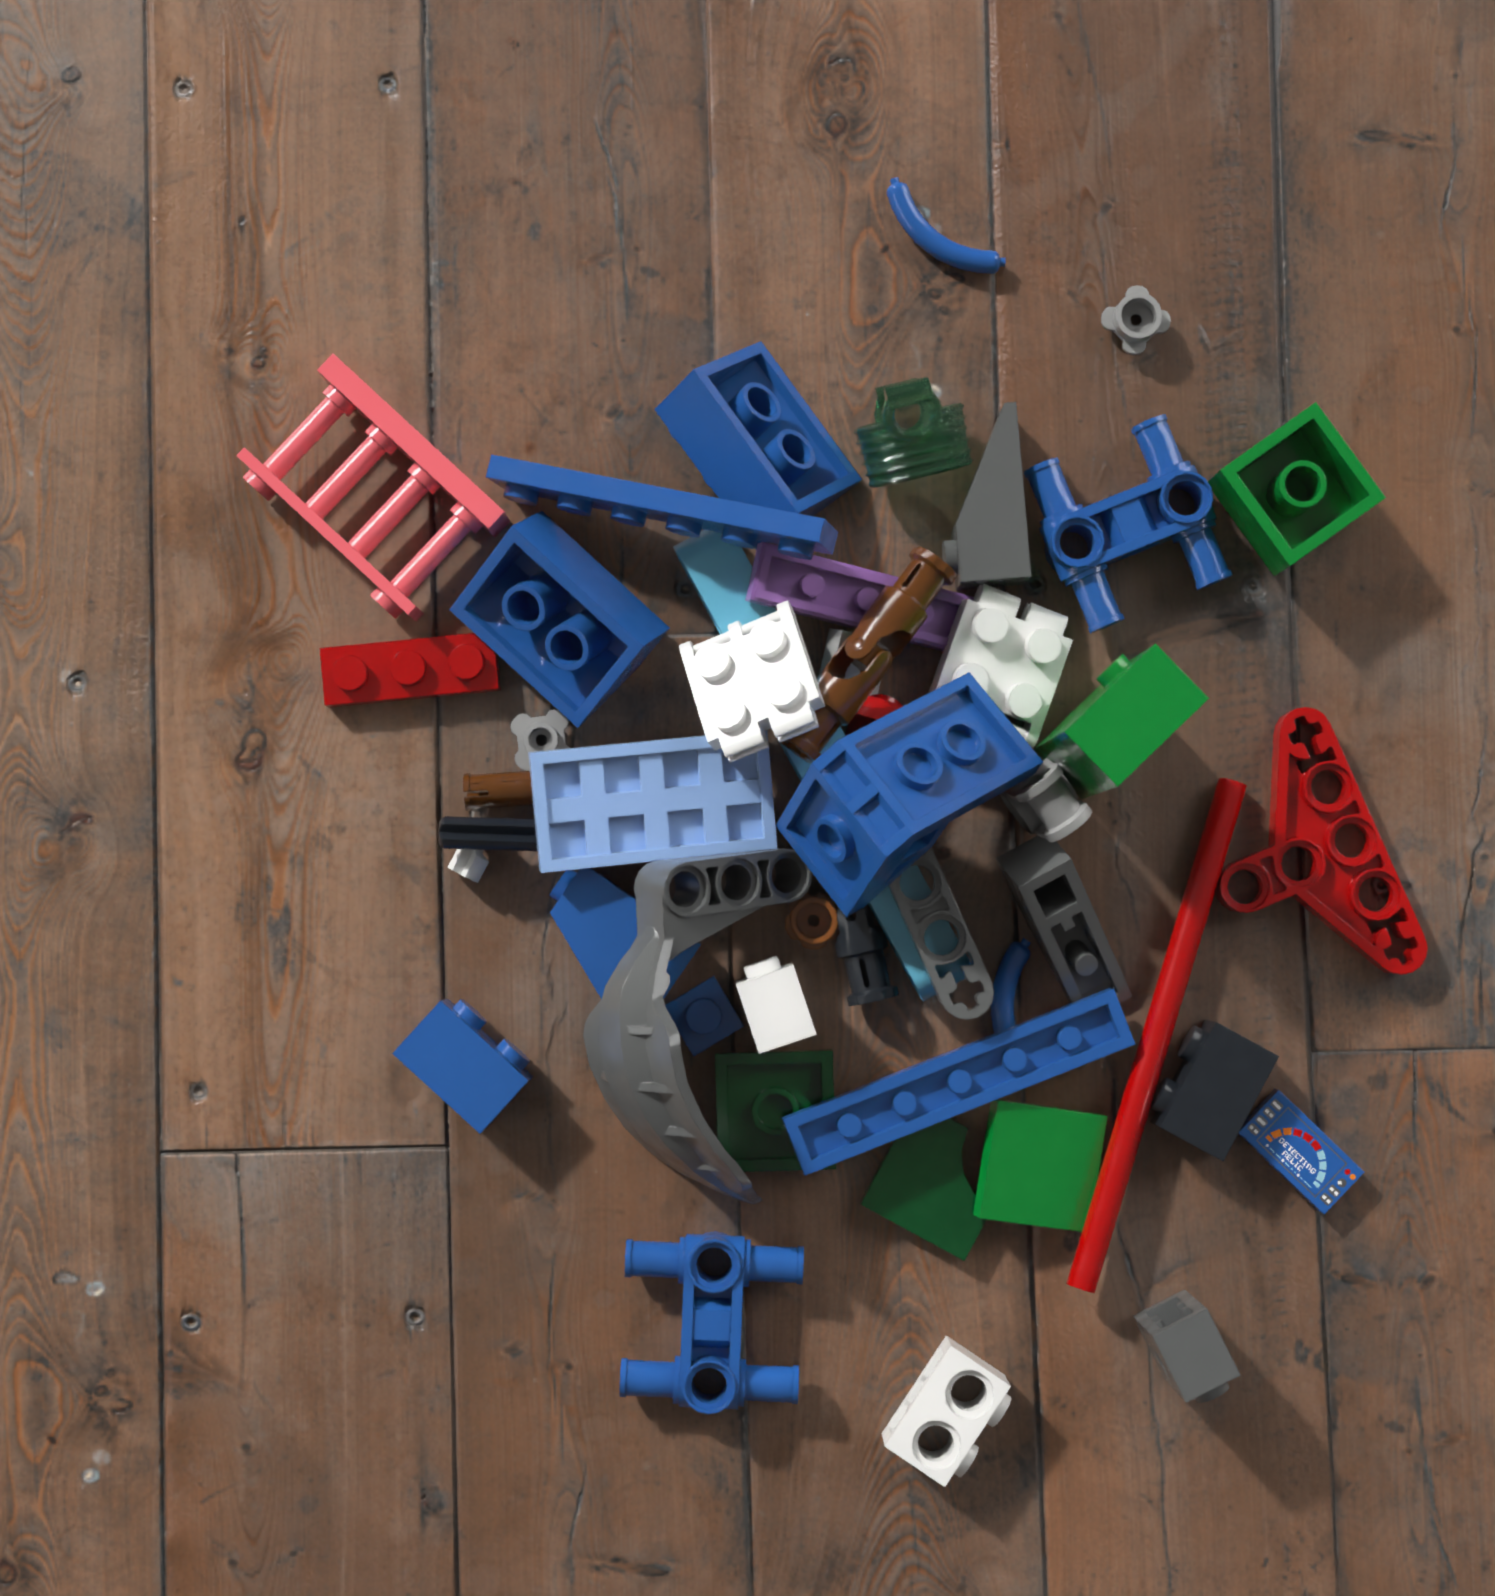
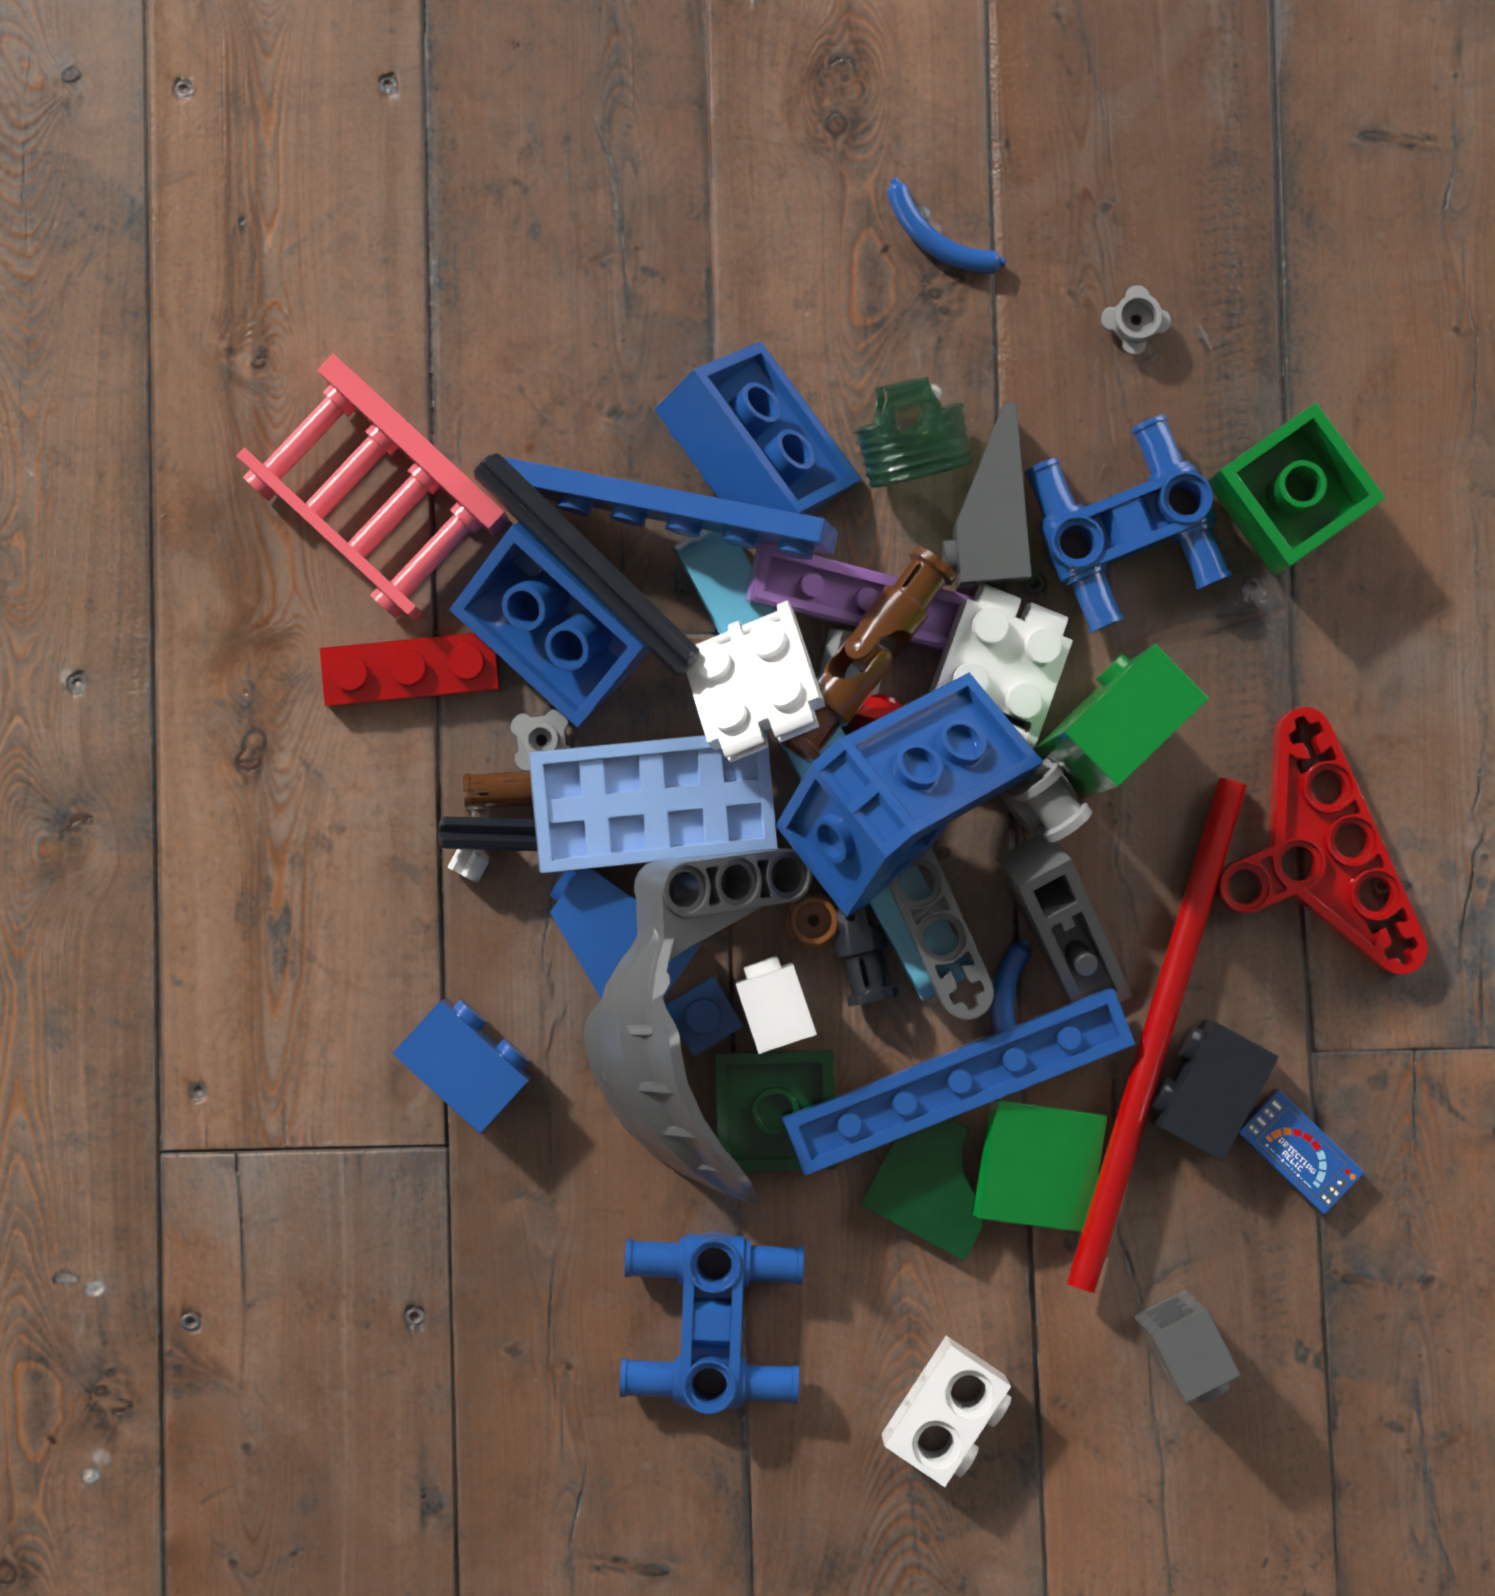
(587, 564): none -> black axle

